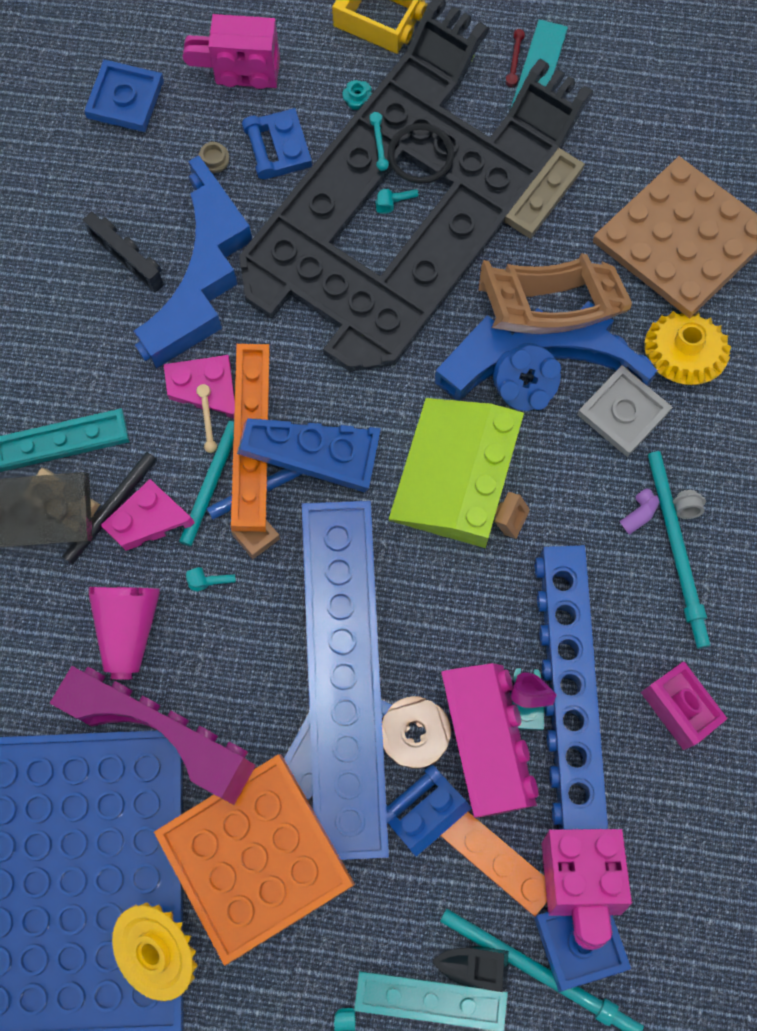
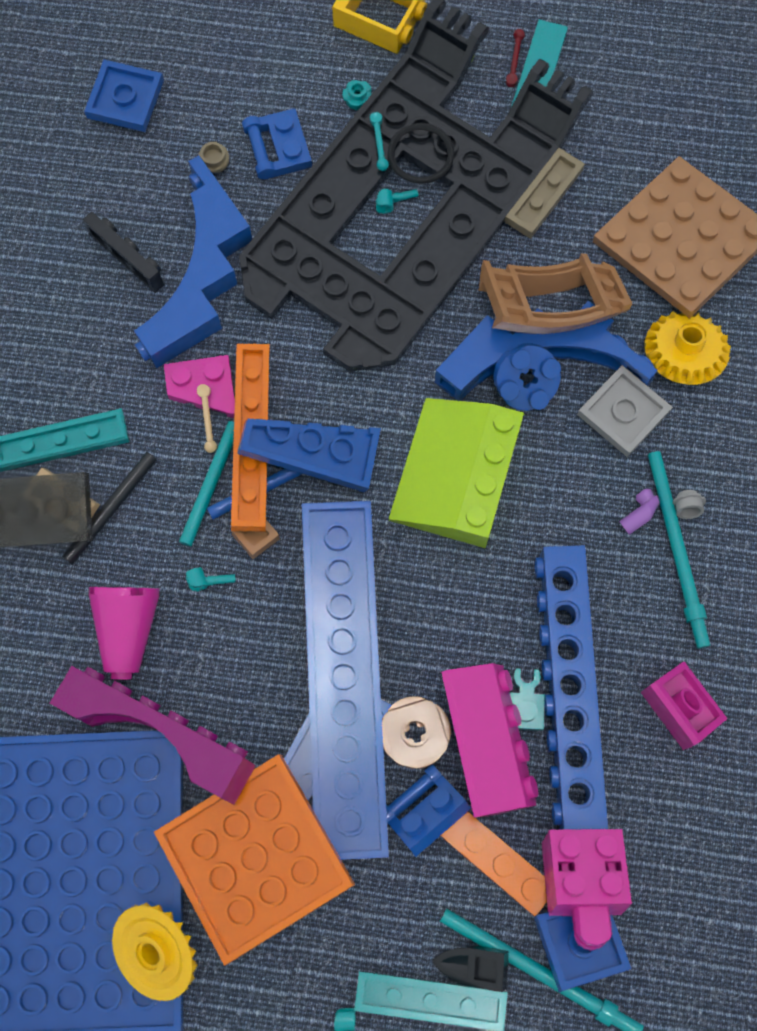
(145, 517): dark pink wing -> none
(238, 50): dark pink brick -> none
(511, 514): medium nougat plate -> none
(532, 691): magenta tile -> none

